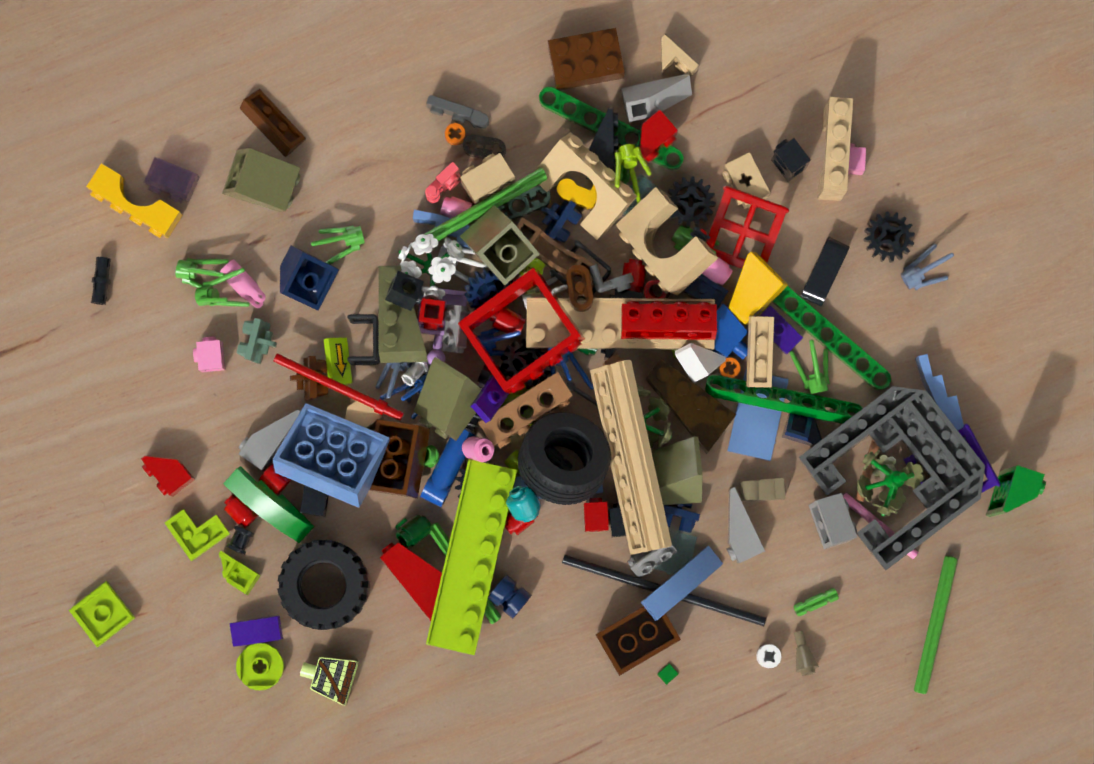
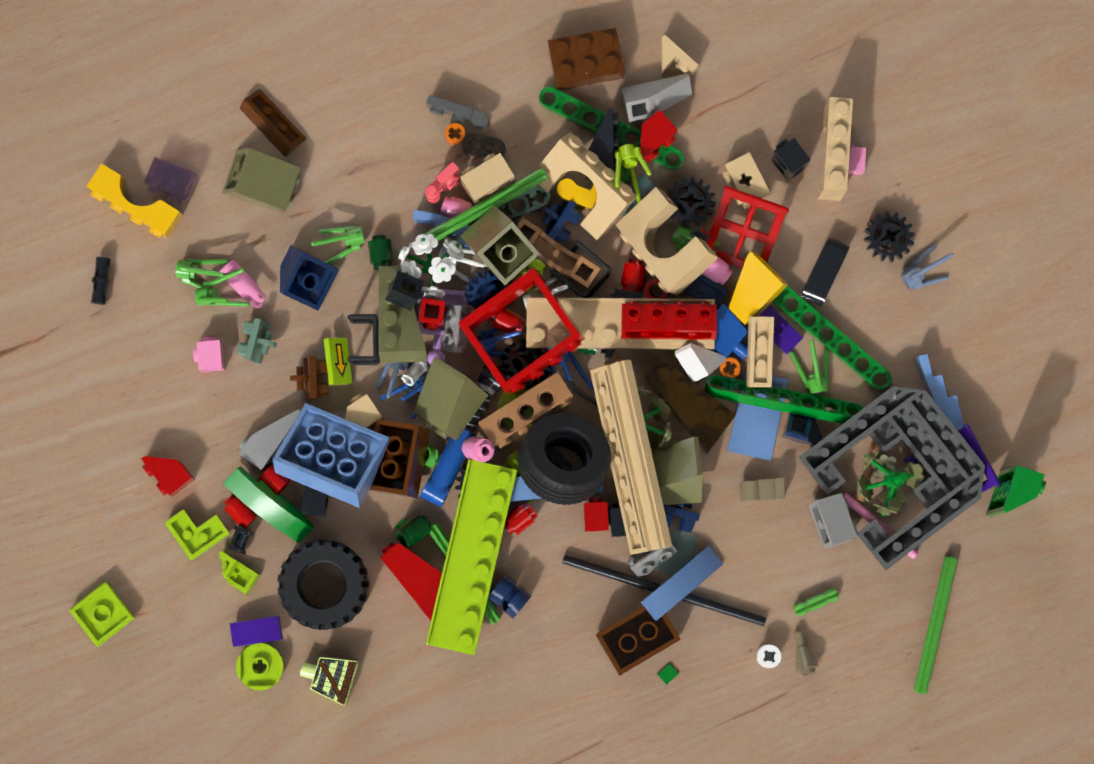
(380, 251): none -> dark green brick
(380, 407): red bar -> none
(489, 400): dark purple plate -> none
(523, 504): teal head -> none
(579, 289): reddish brown plate -> none
(621, 282): dark grey plate -> none
(741, 534): light grey slope -> none

